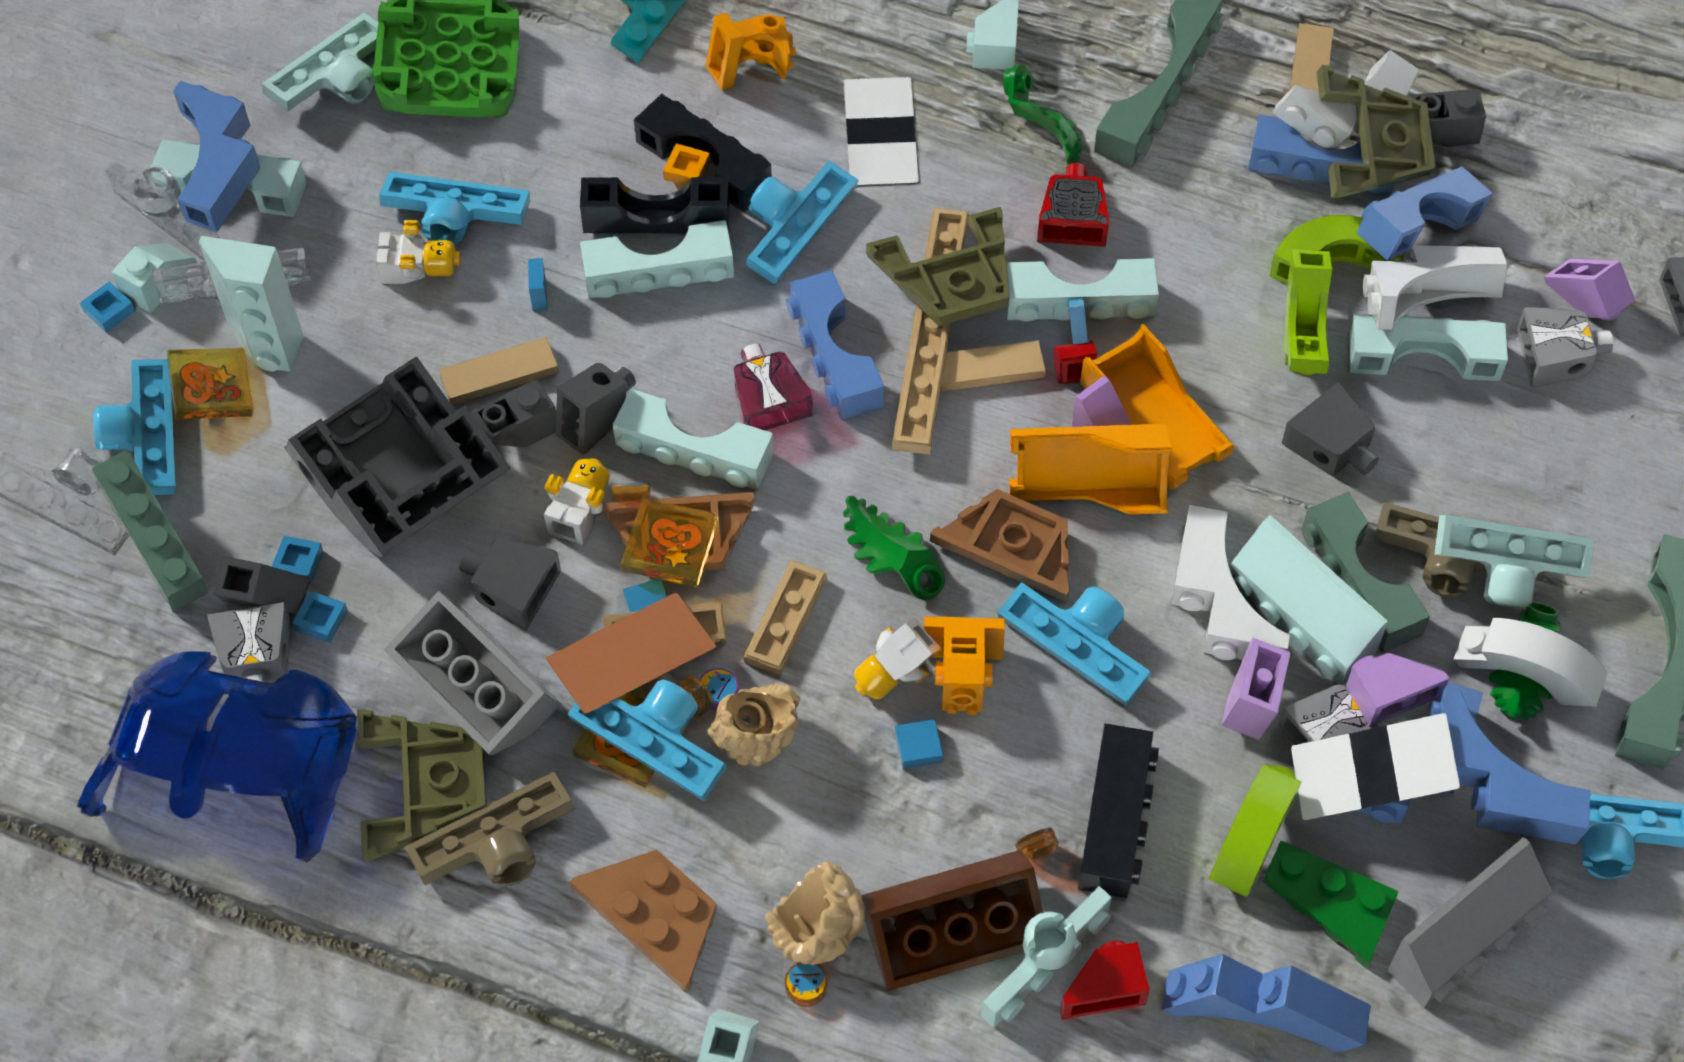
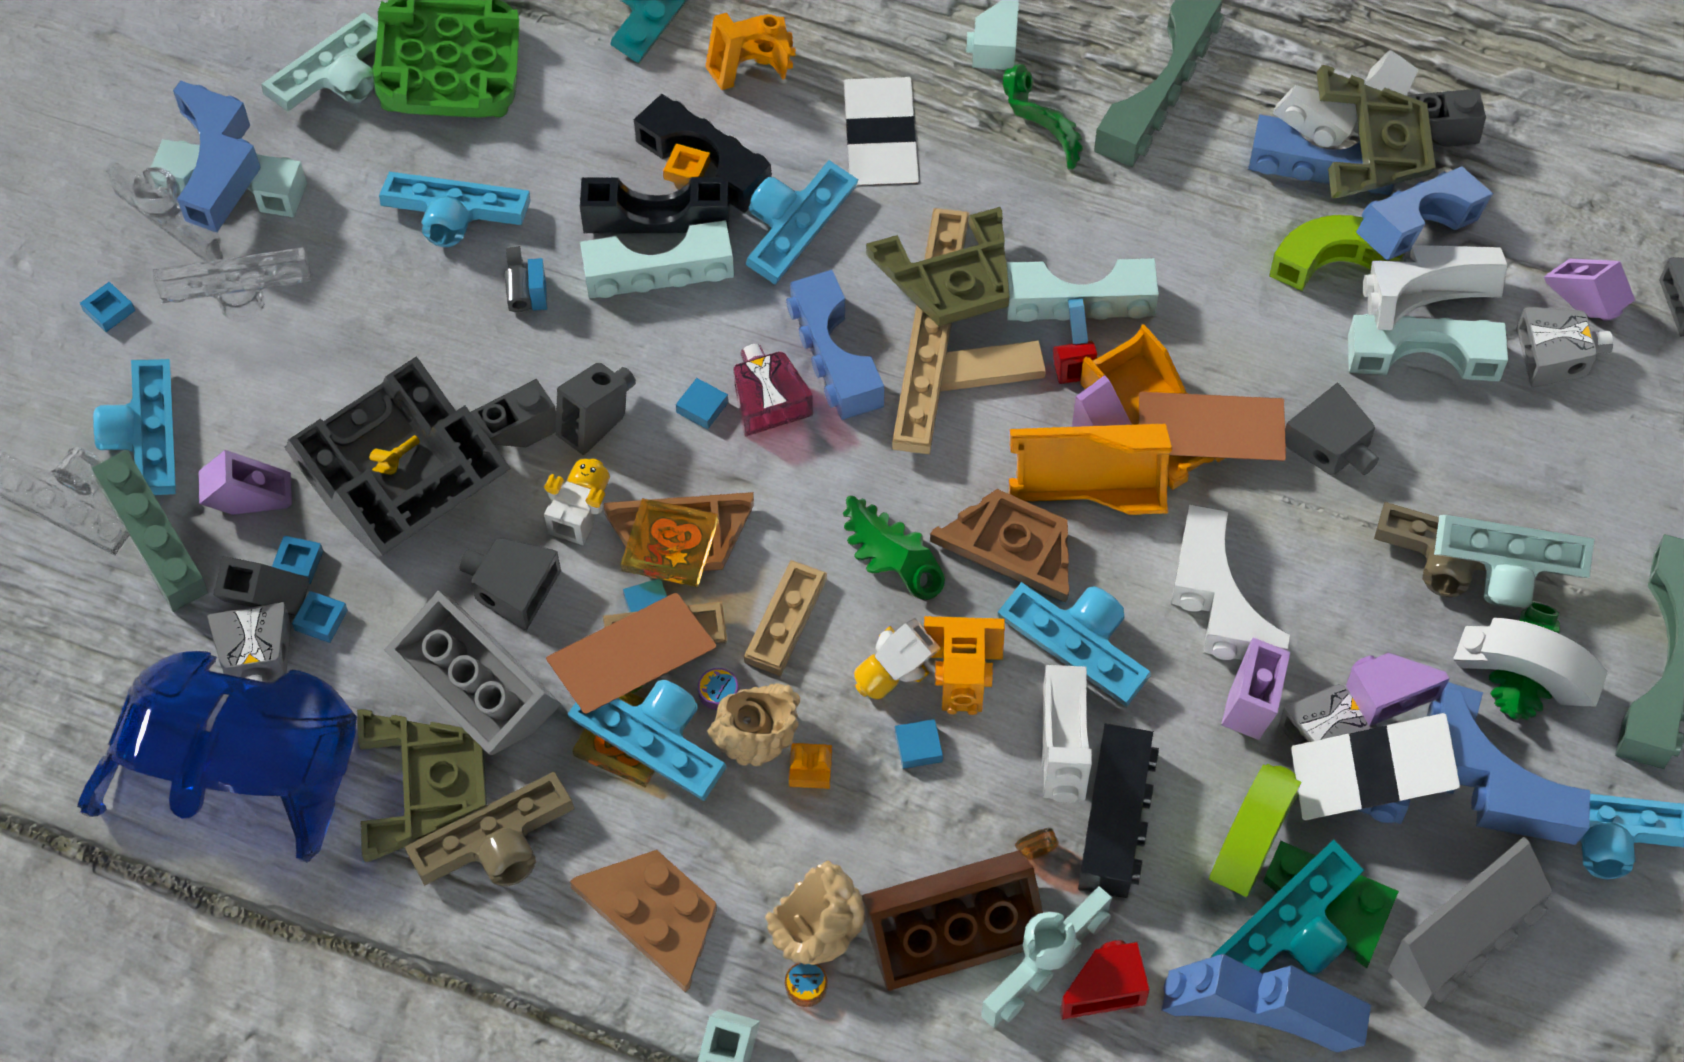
(135, 272): light aqua slope -> none
(209, 383): clear yellow tile -> none
(243, 485): none -> lavender slope
(255, 300): light aqua slope -> none
(389, 460): none -> yellow hand
(410, 258): piece -> none
(498, 371): tan tile -> none
(516, 281): none -> dark grey bar
(630, 491): clear orange tile -> none
(699, 693): clear orange tile -> none
(702, 403): none -> dark azure tile
(735, 455): light aqua arch -> none
(810, 765): none -> light orange tile
(1064, 734): none -> white arch
(1074, 209): torso -> none
(1218, 424): none -> nougat sticker
(1297, 918): none -> teal plate
(1307, 312): lime arch -> none
(1307, 601): light aqua slope -> none
(1311, 52): tan tile -> none
(1335, 532): sand green arch -> none

